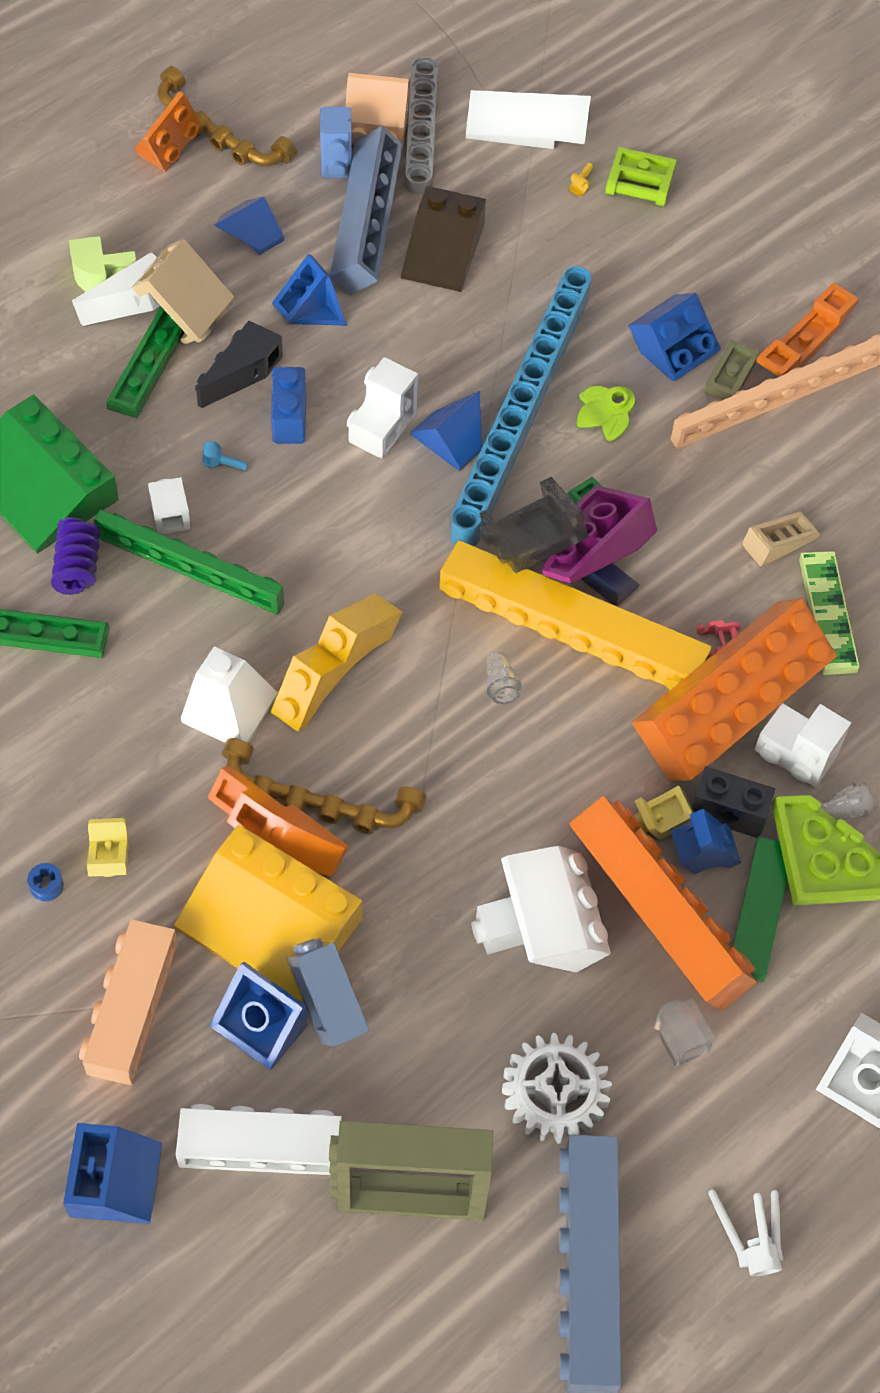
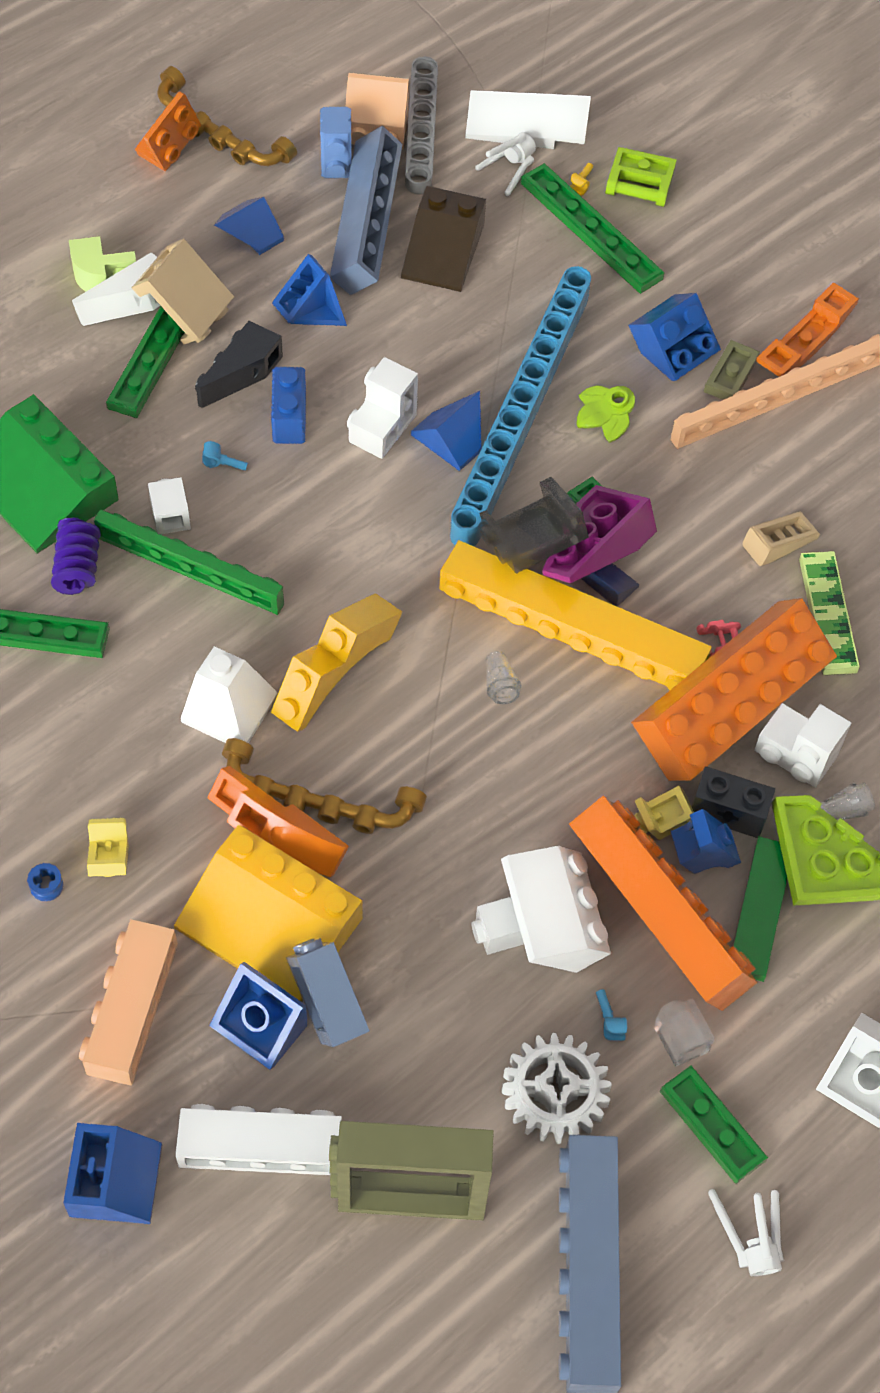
(516, 151): none -> white plant
(592, 228): none -> green tile
(614, 1027): none -> dark azure hand
(713, 1124): none -> green tile

